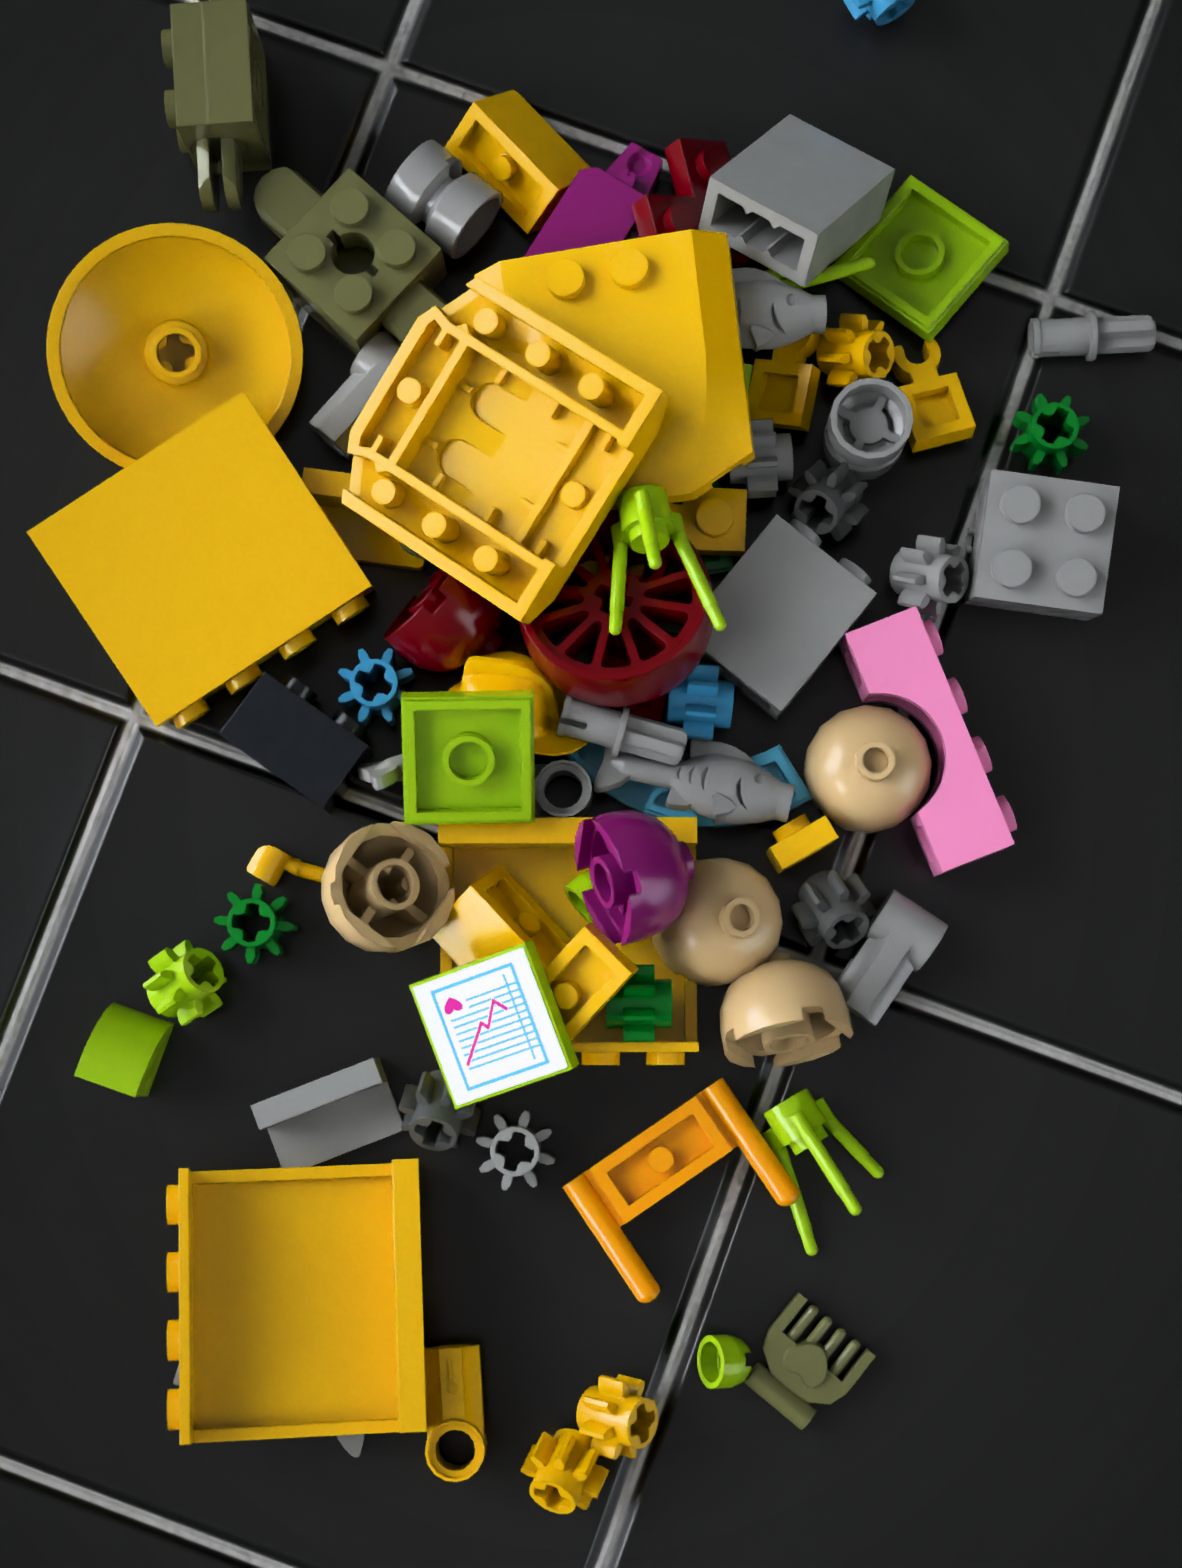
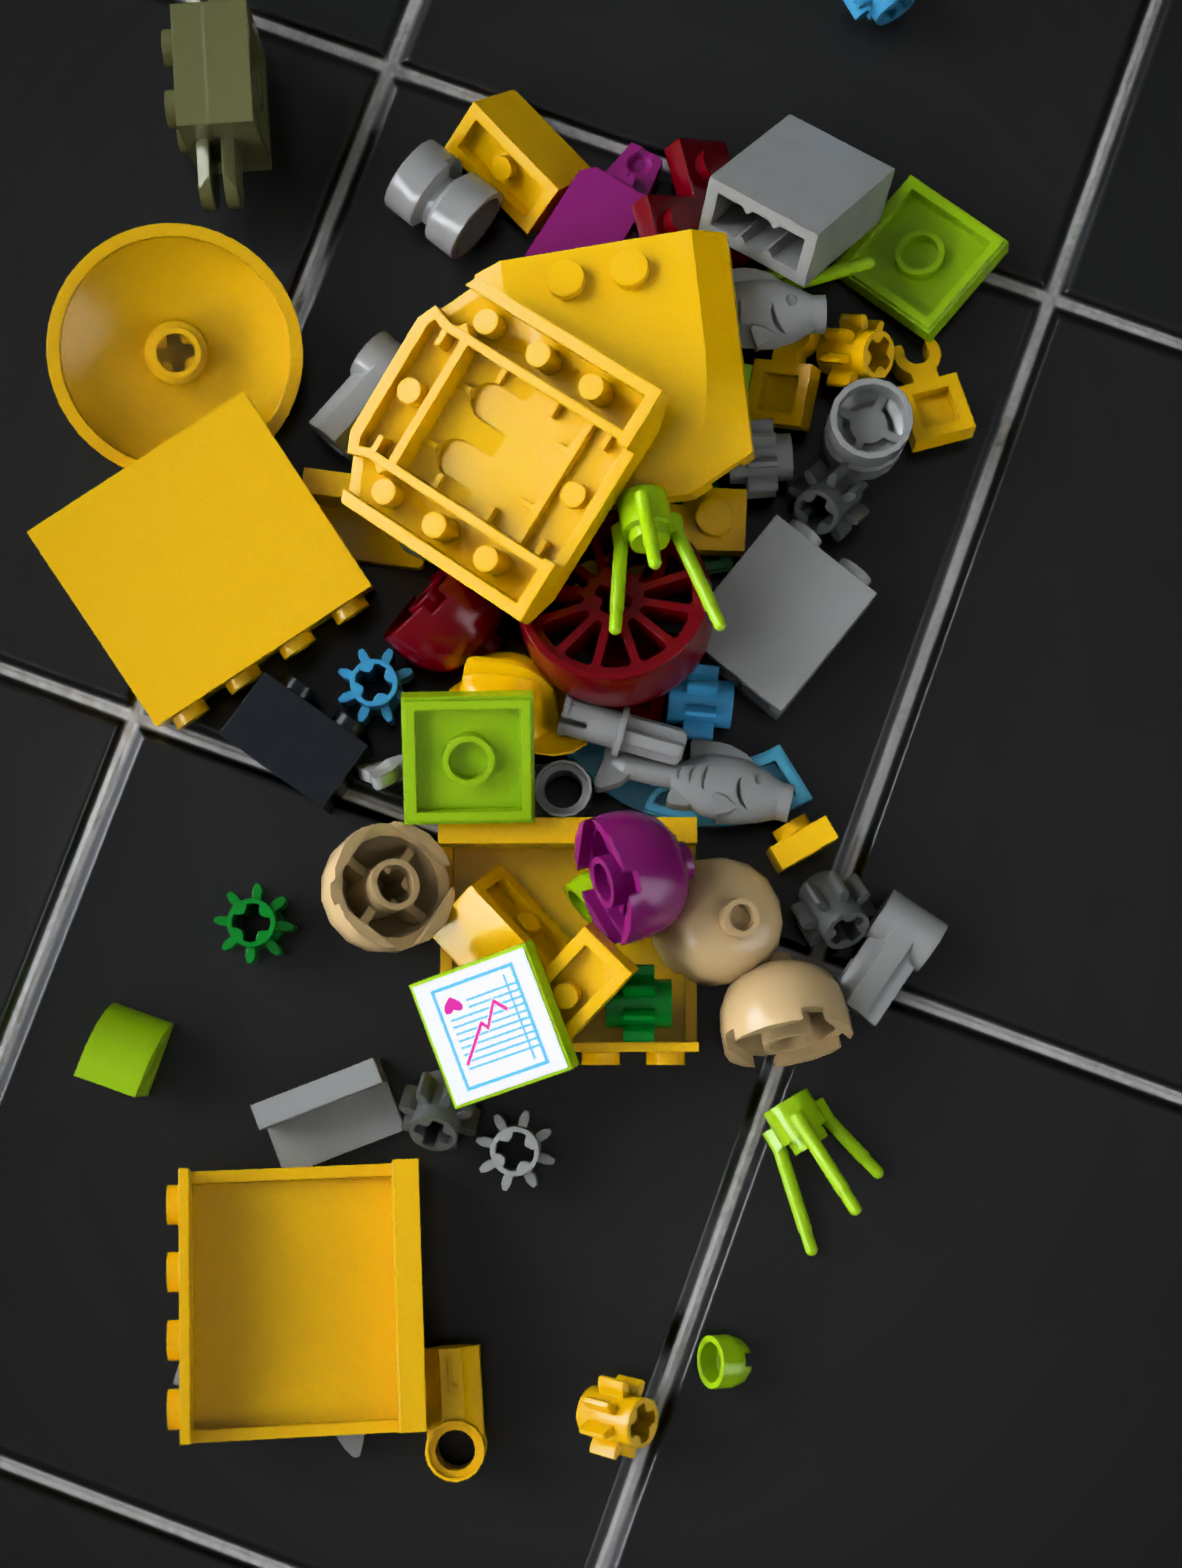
(185, 982): lime gear -> none
(271, 863): yellow hand -> none
(349, 256): olive brick -> none
(564, 1471): yellow gear -> none
(661, 1162): light orange plate -> none
(799, 1367): olive piece -> none
(867, 768): tan cylinder -> none
(899, 666): bright pink arch -> none
(929, 575): light grey gear -> none
(1041, 545): light grey brick -> none
(1067, 428): green gear -> none
(1090, 336): light grey axle -> none

